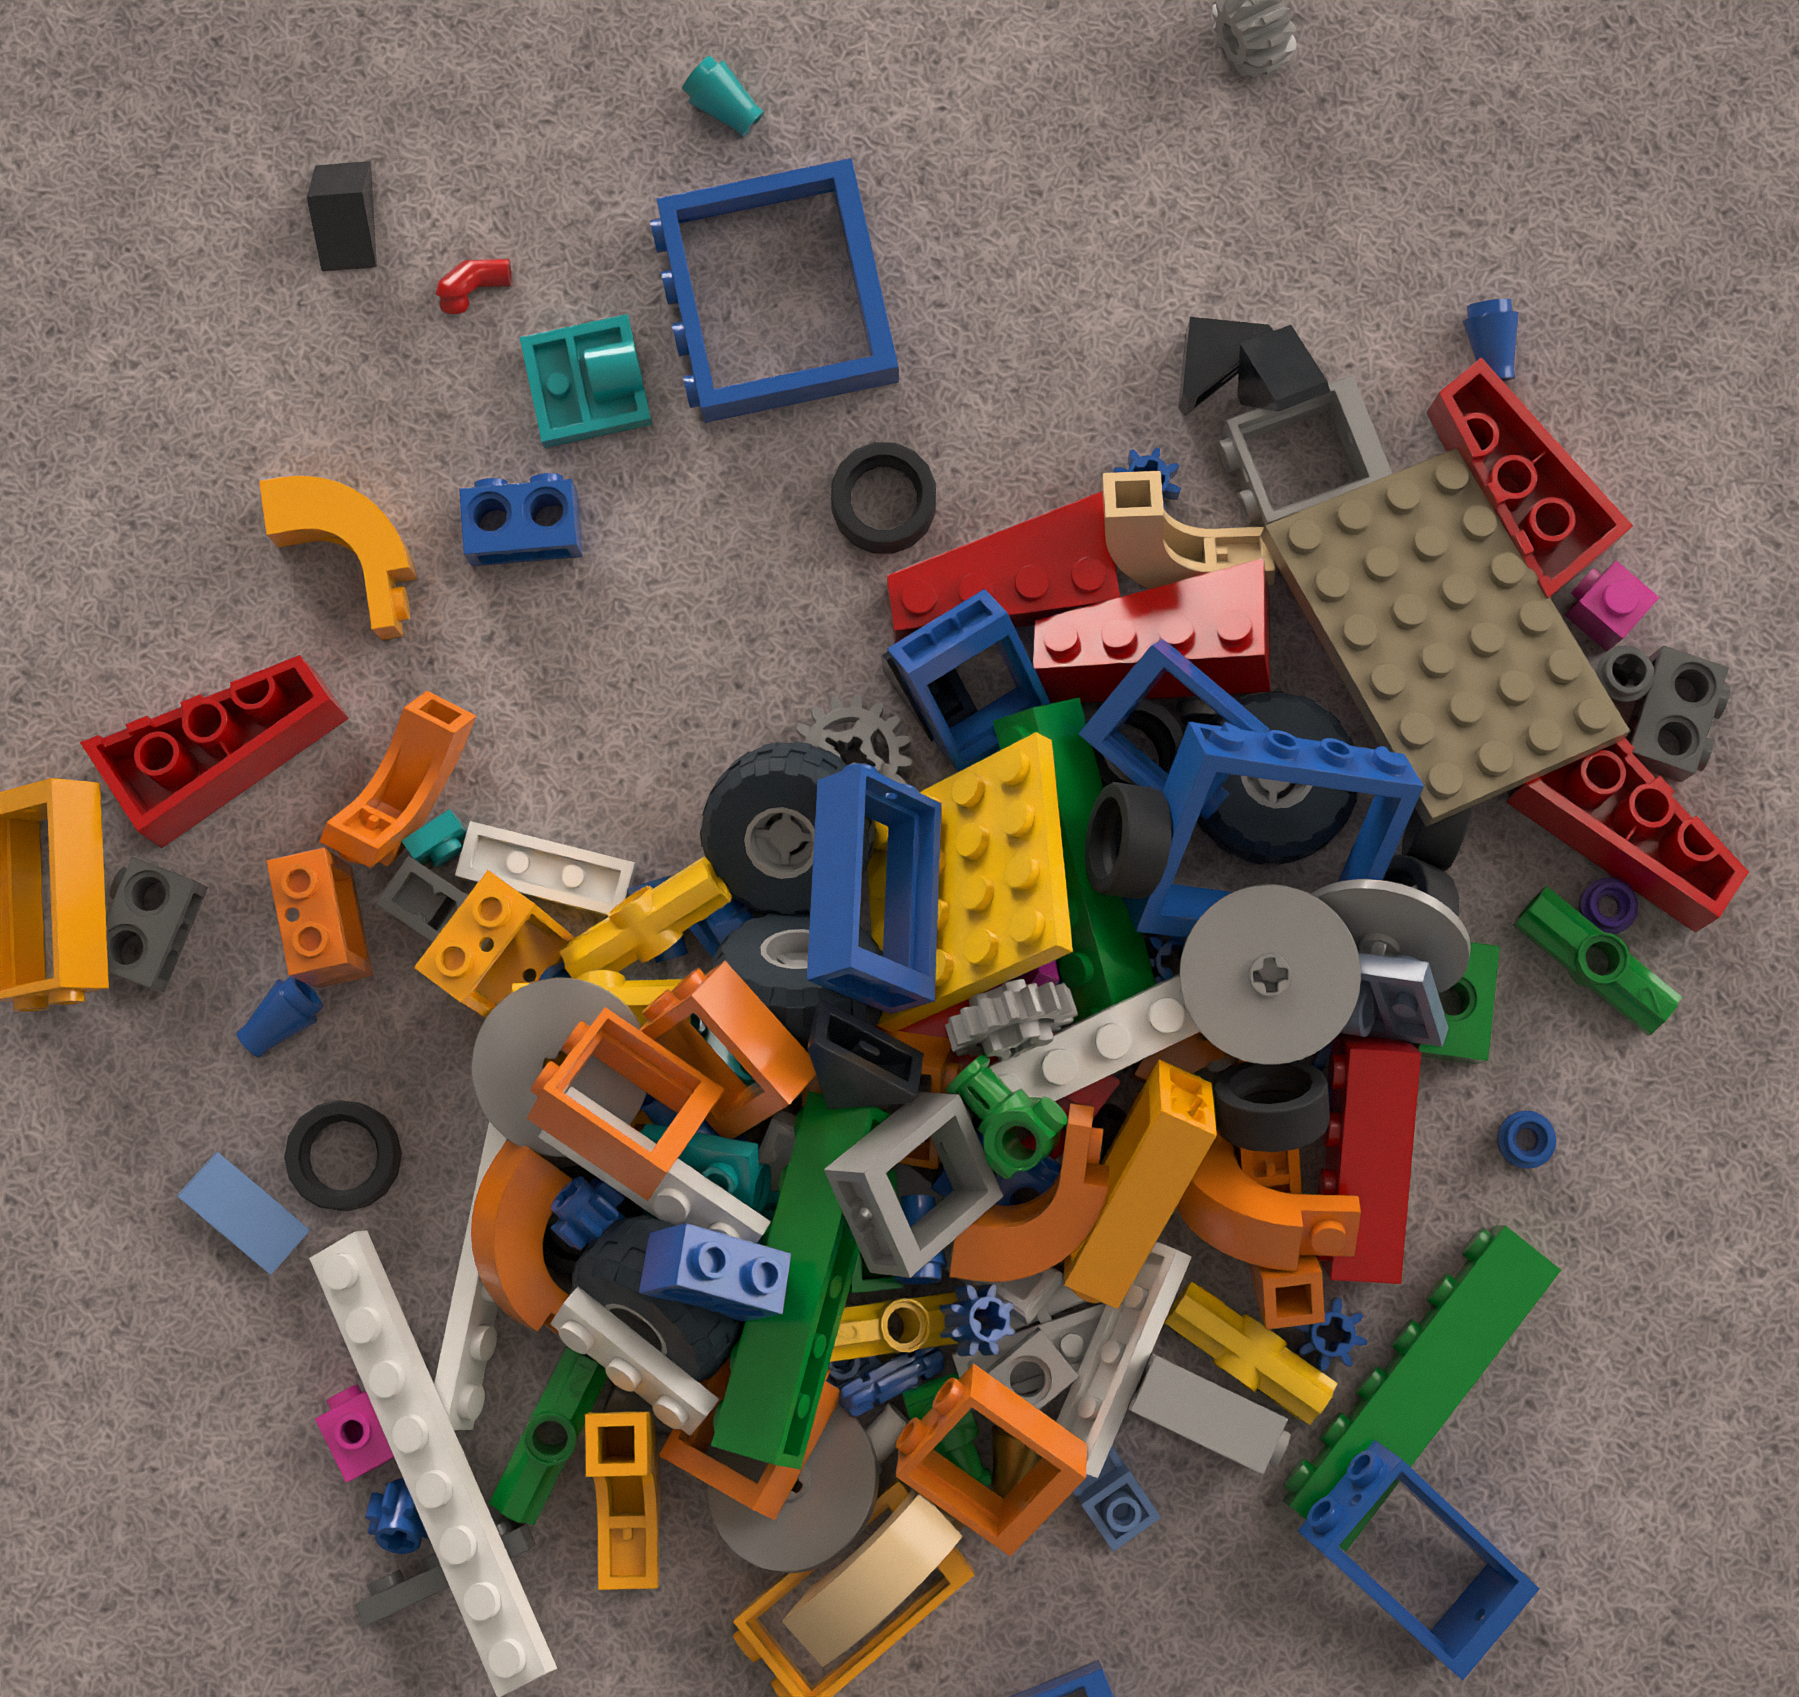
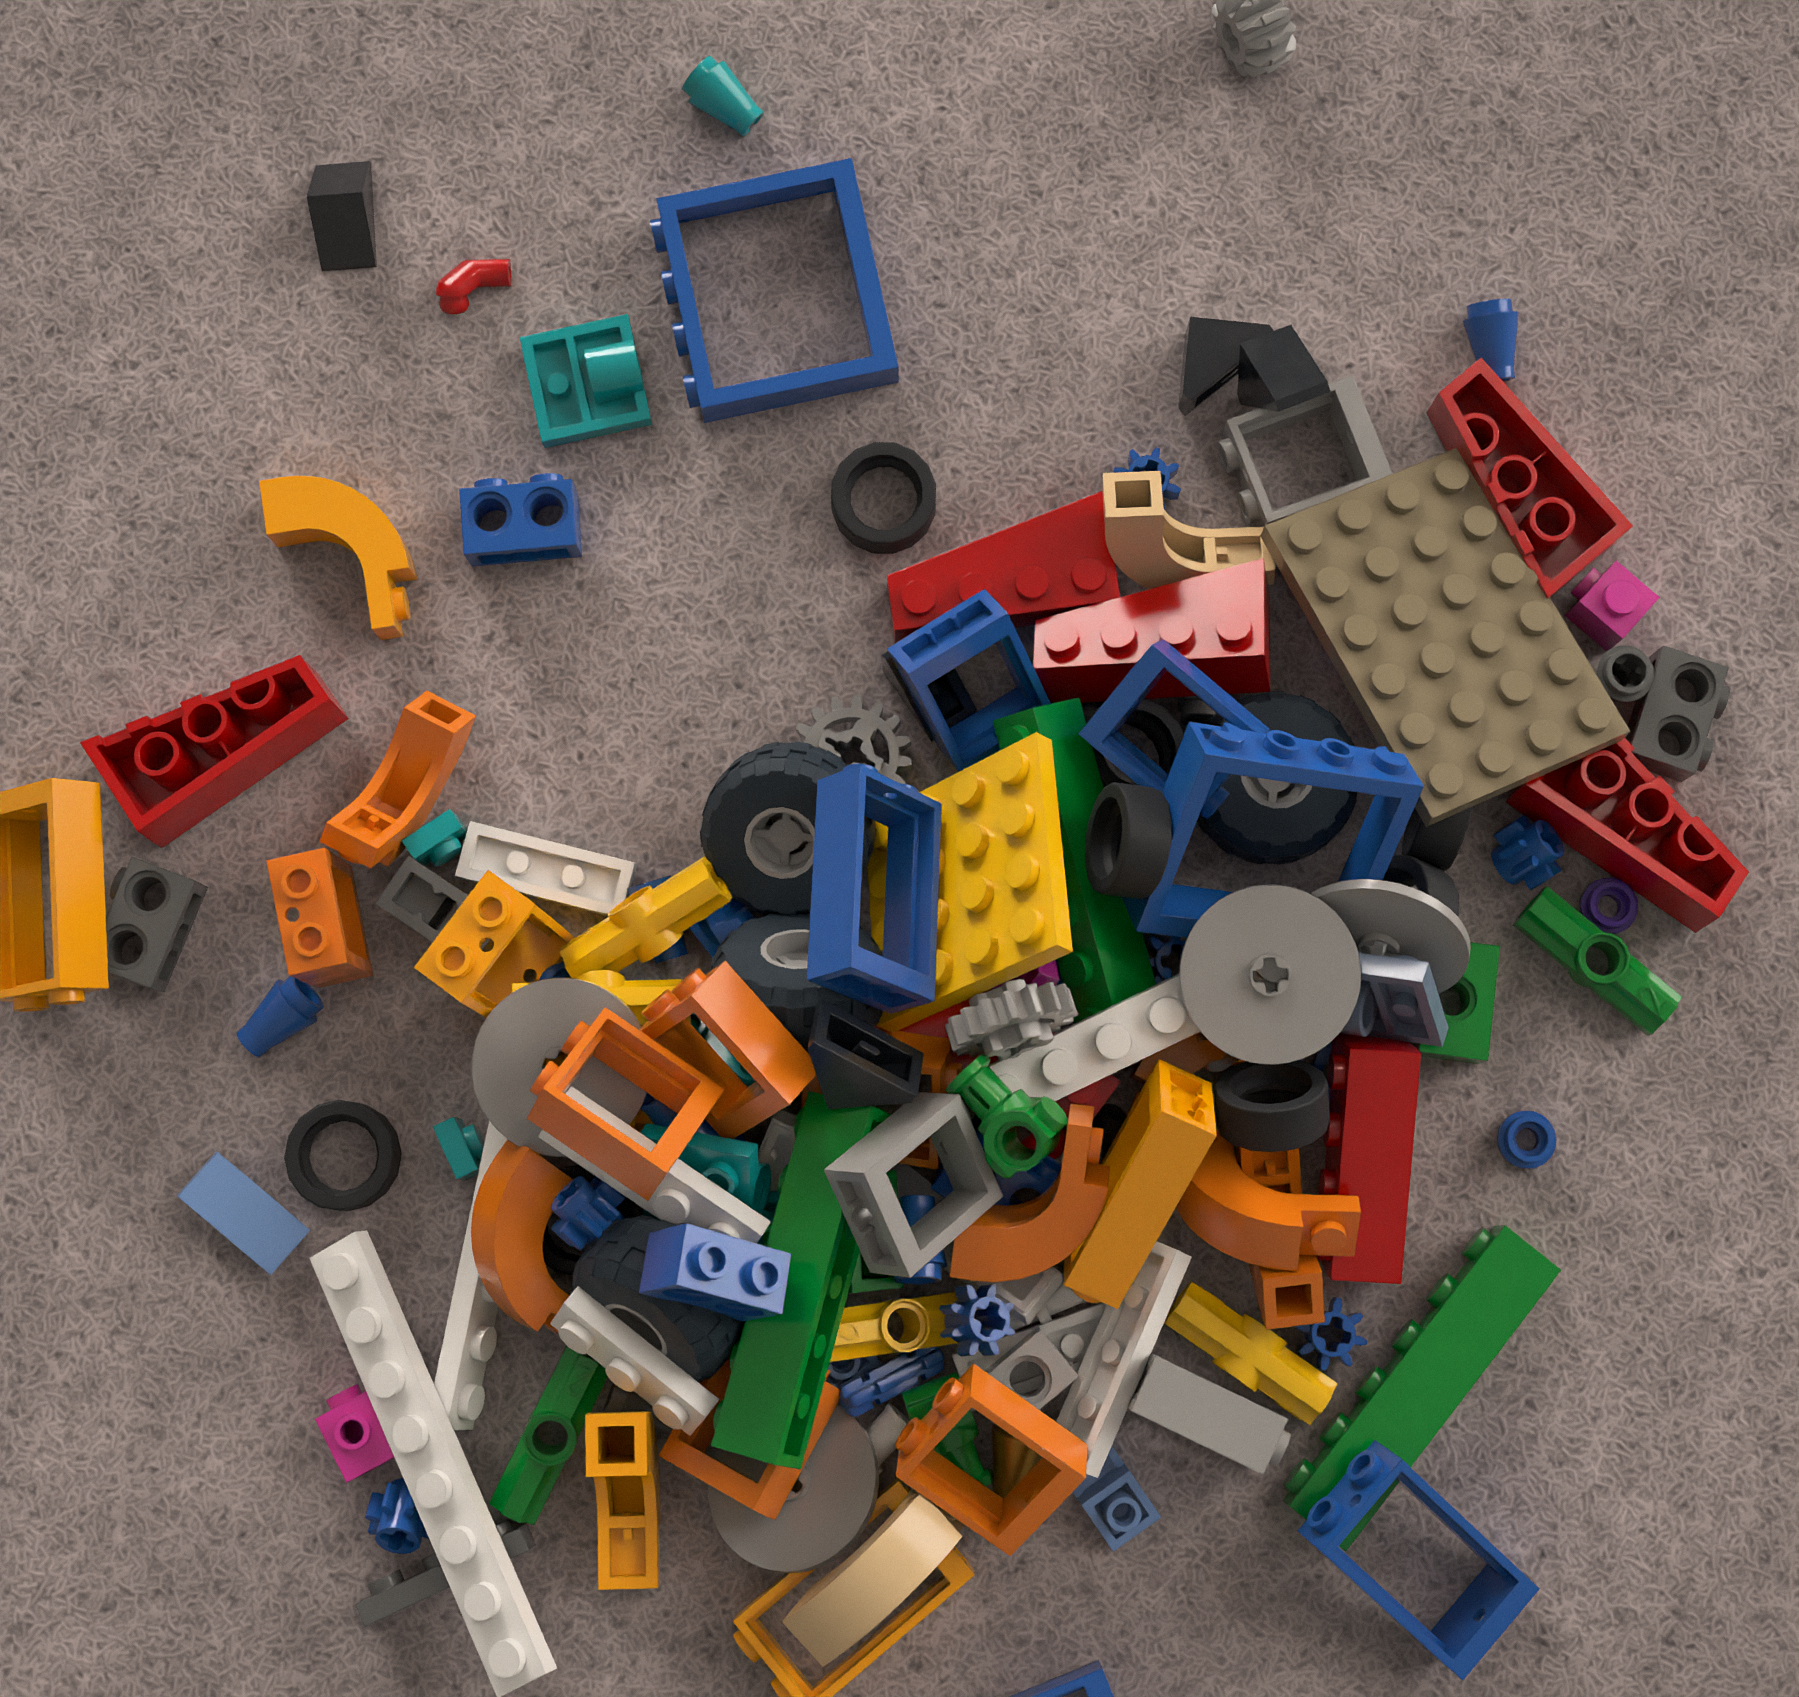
(461, 1145): none -> teal plate
(1527, 852): none -> blue gear

